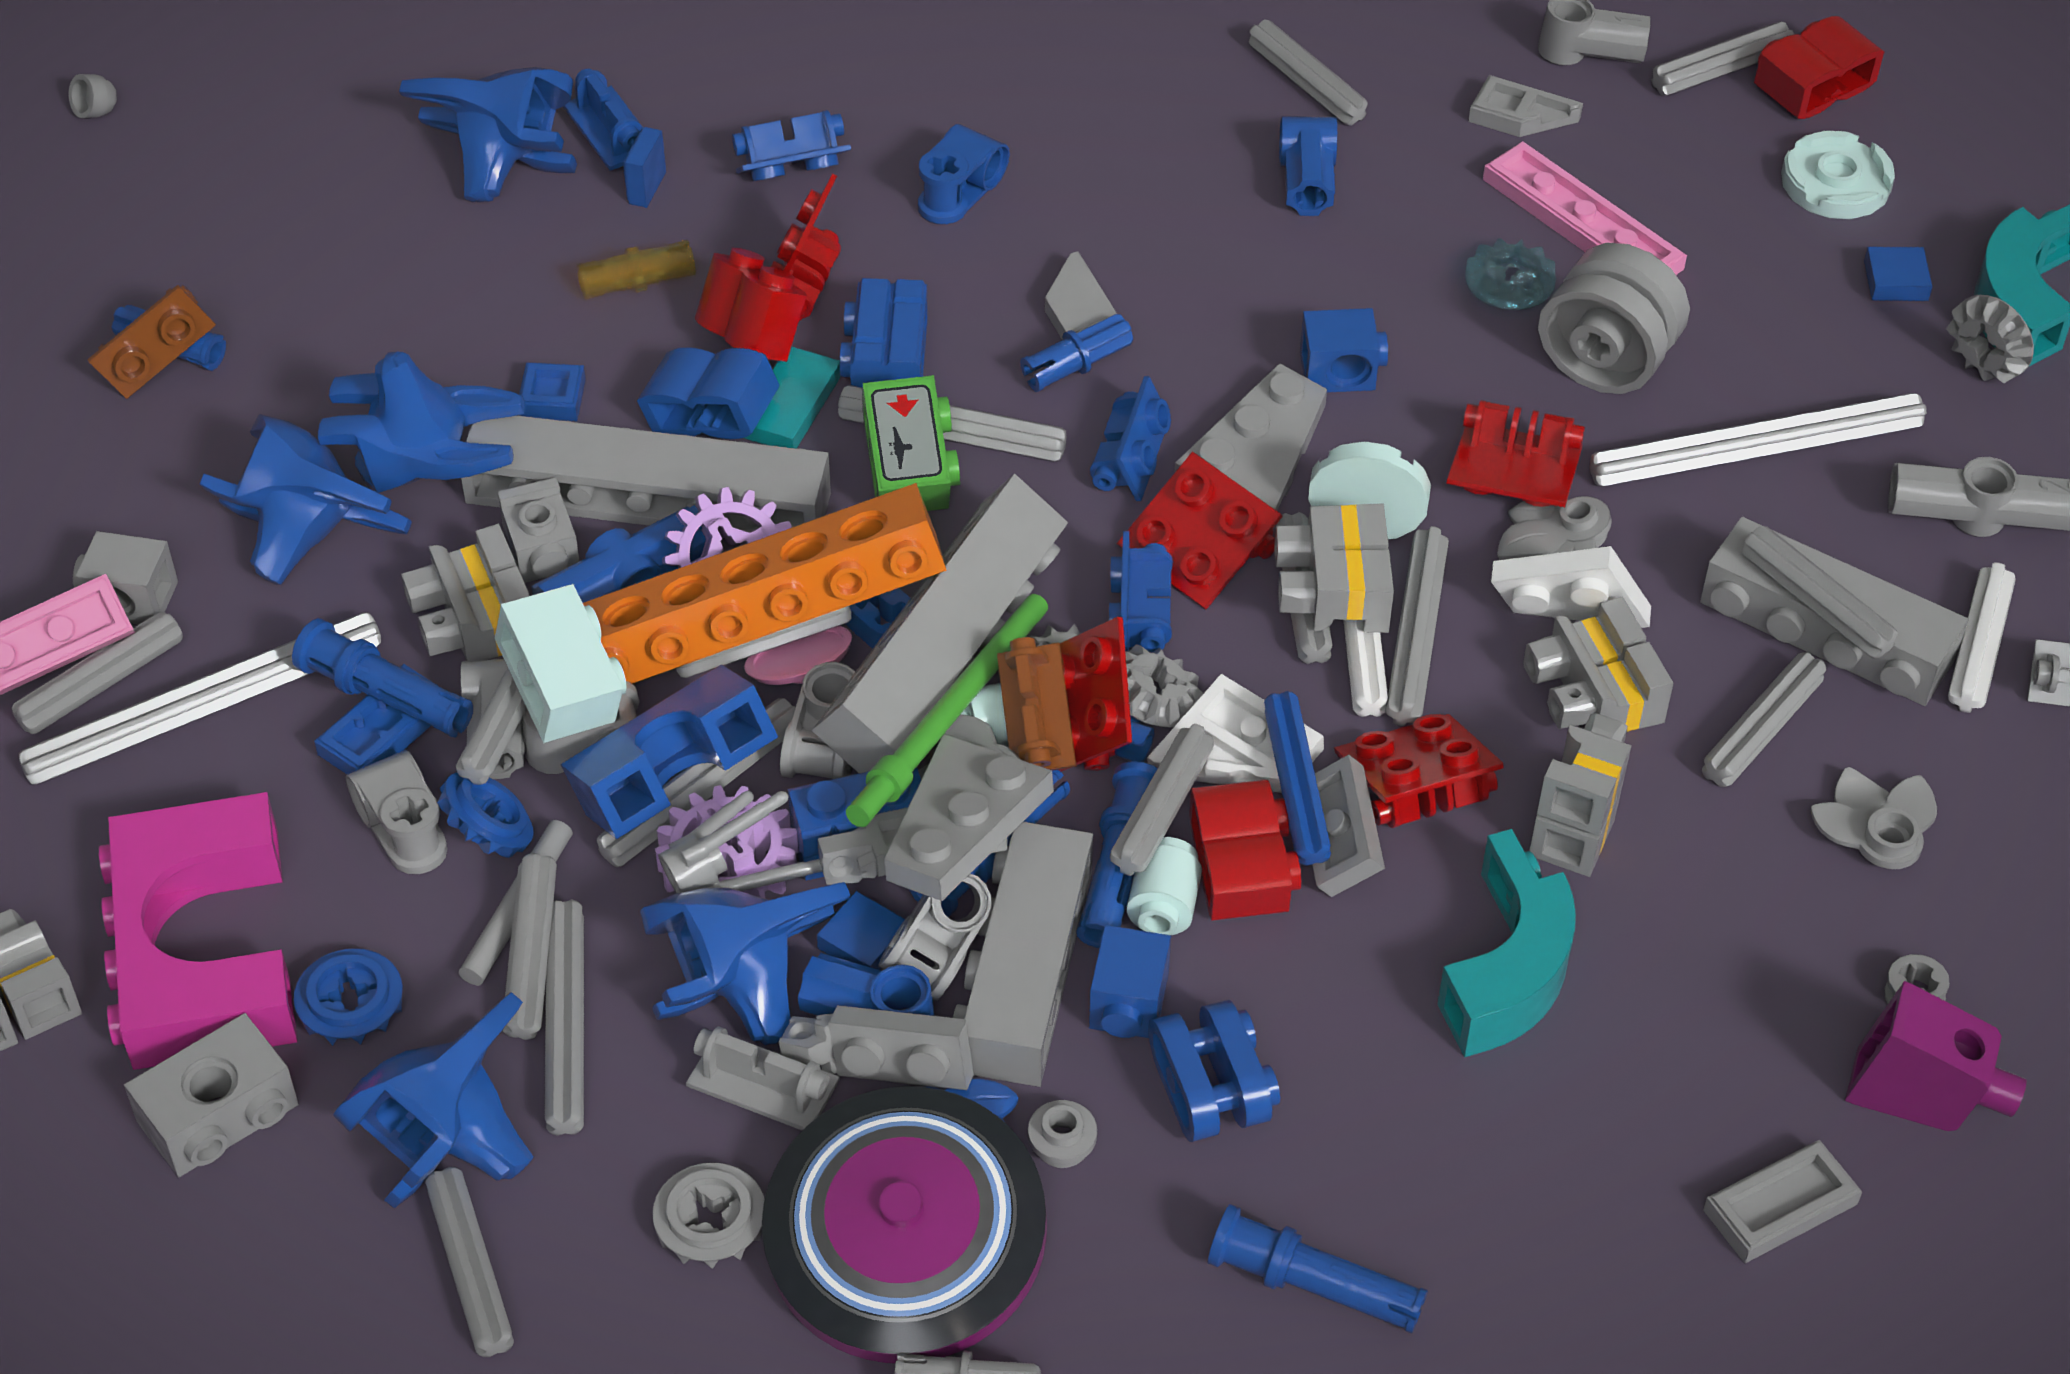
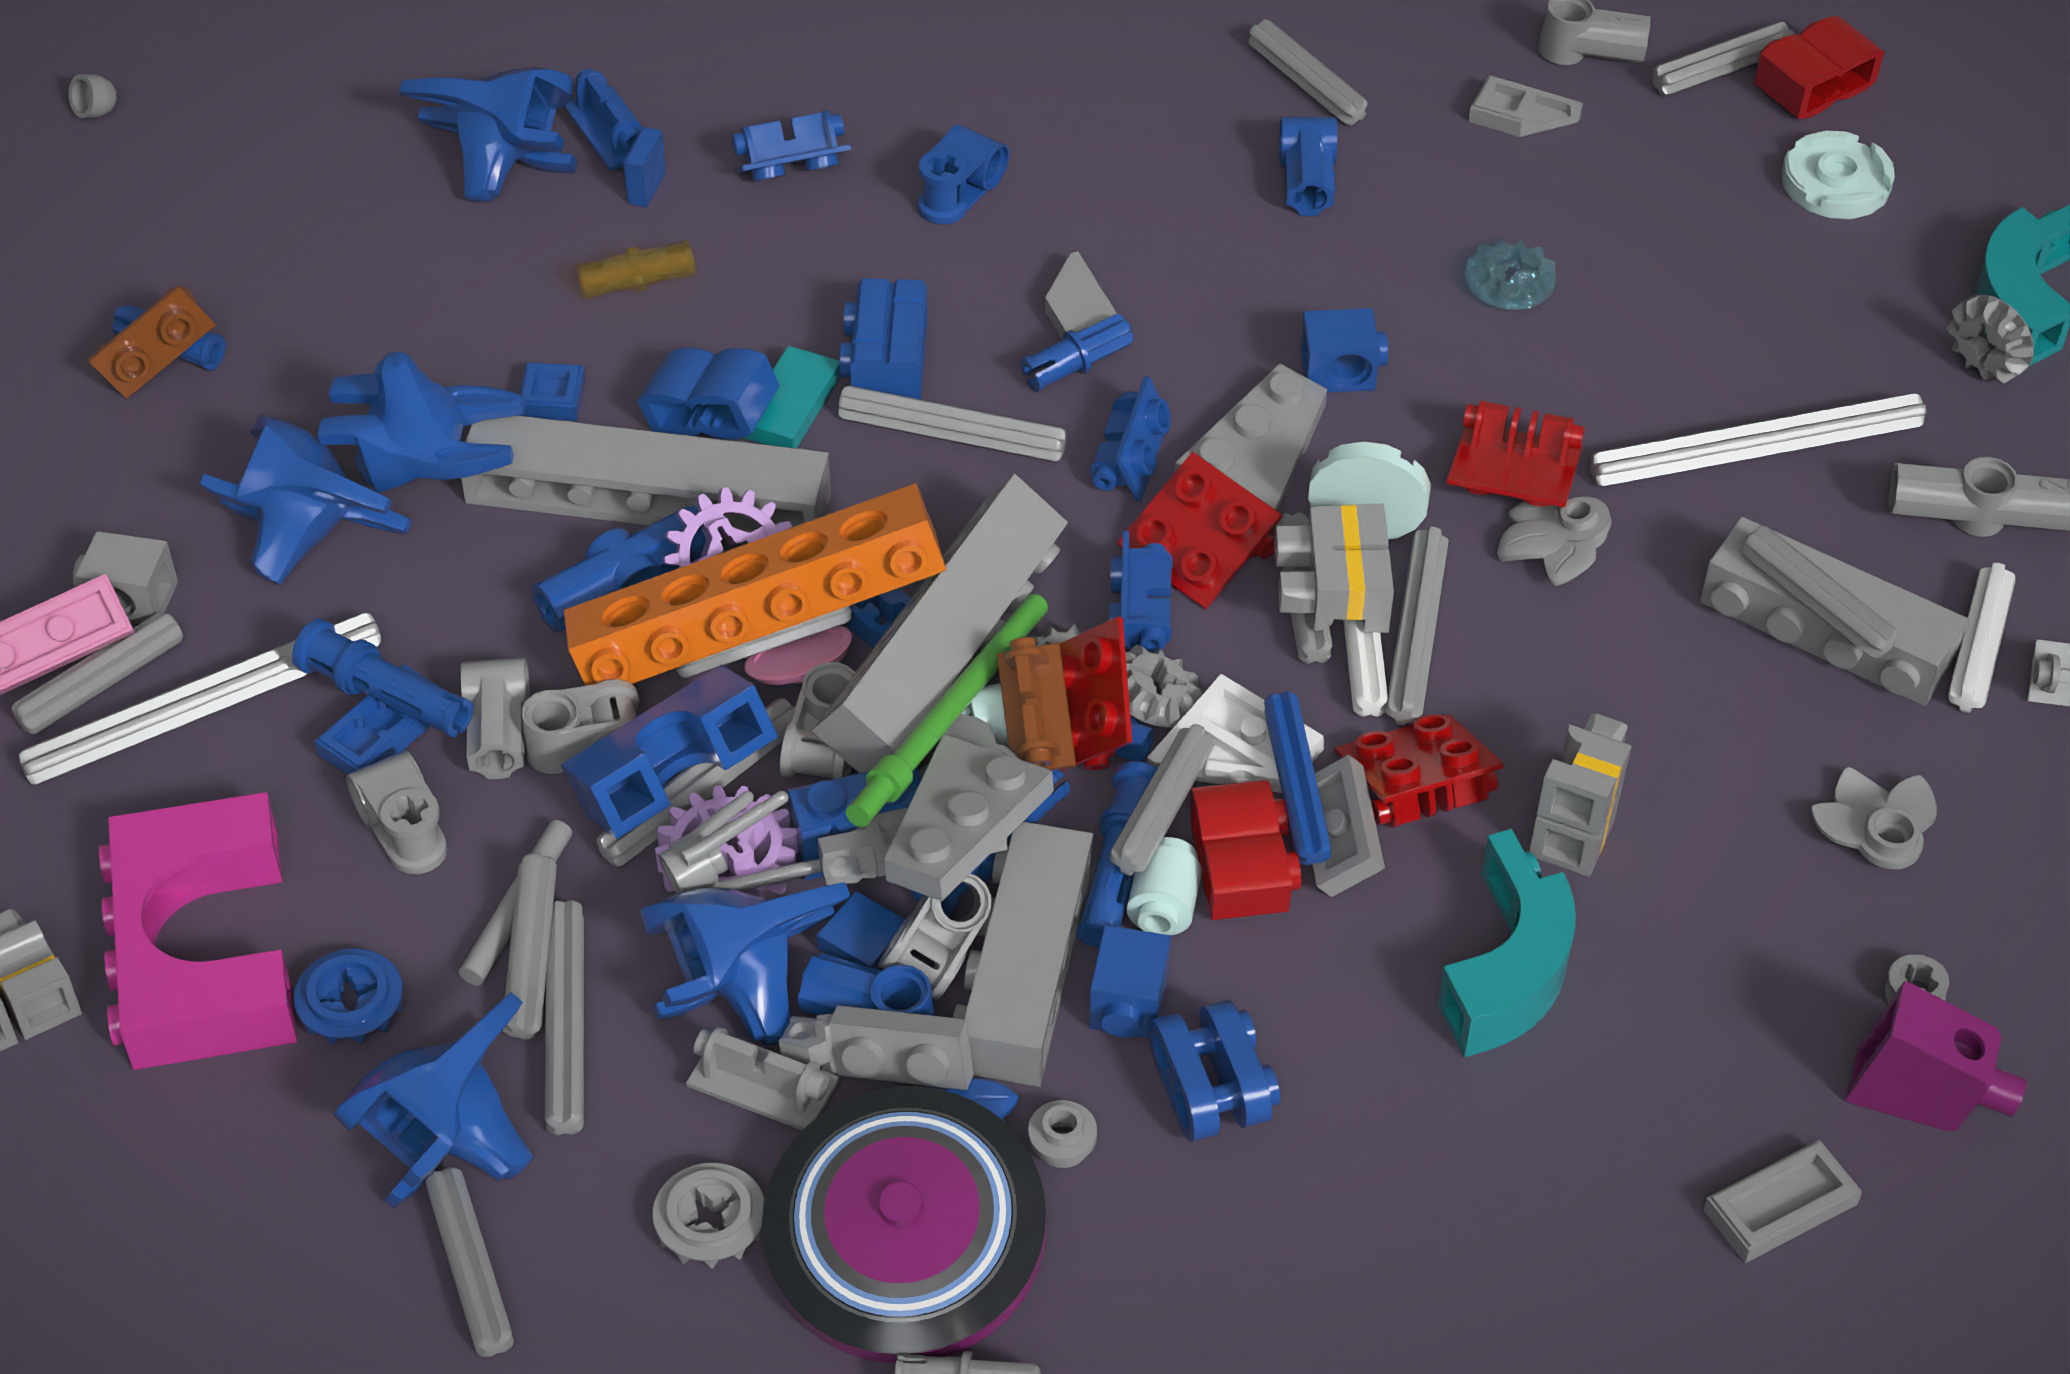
(229, 1064): light grey brick -> none
(471, 588): light grey hips -> none
(486, 815): blue gear -> none
(492, 732): light grey axle -> none
(538, 529): light grey brick -> none
(560, 662): light aqua brick -> none
(751, 304): red brick -> none
(808, 250): red hinge -> none
(907, 440): brick -> none
(1284, 1259): blue pin -> none
(1568, 584): white wing -> none
(1571, 205): bright pink tile -> none
(1602, 670): light grey hips -> none
(1614, 318): light grey wheel -> none
(1763, 719): light grey axle -> none
(1898, 273): blue tile -> none

